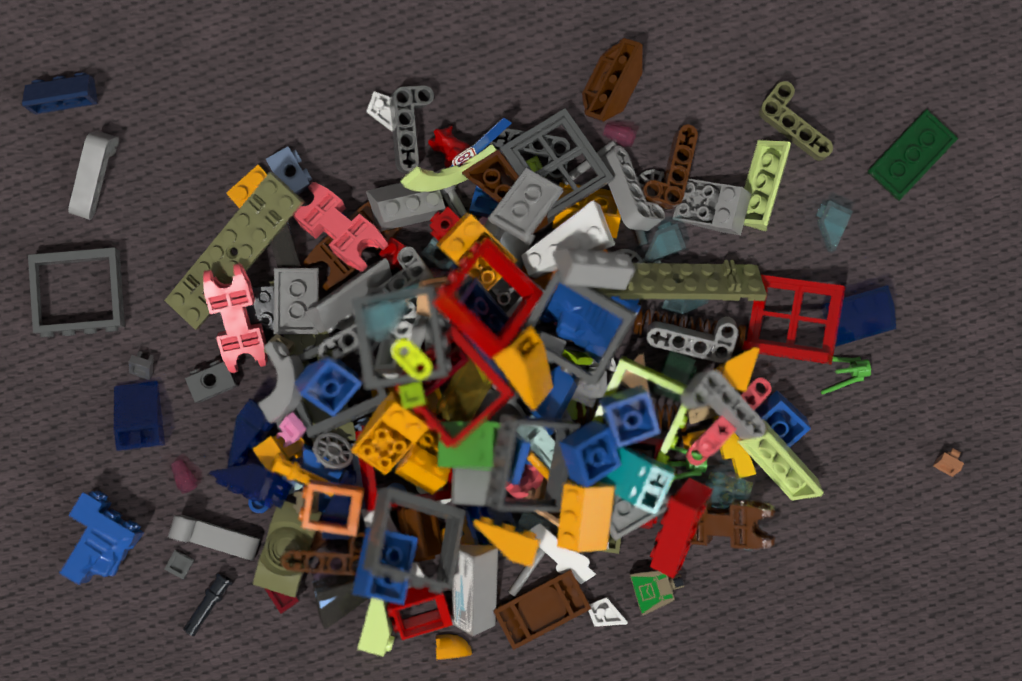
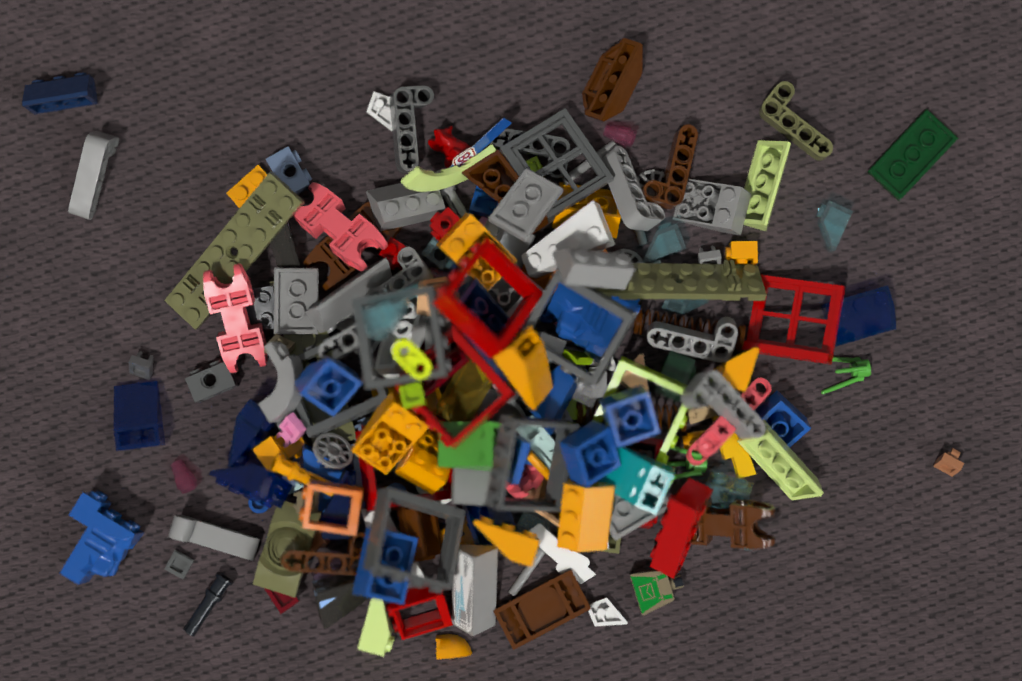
(69, 329): dark grey window -> none
(709, 257): none -> light grey tile
(742, 252): none -> light orange brick

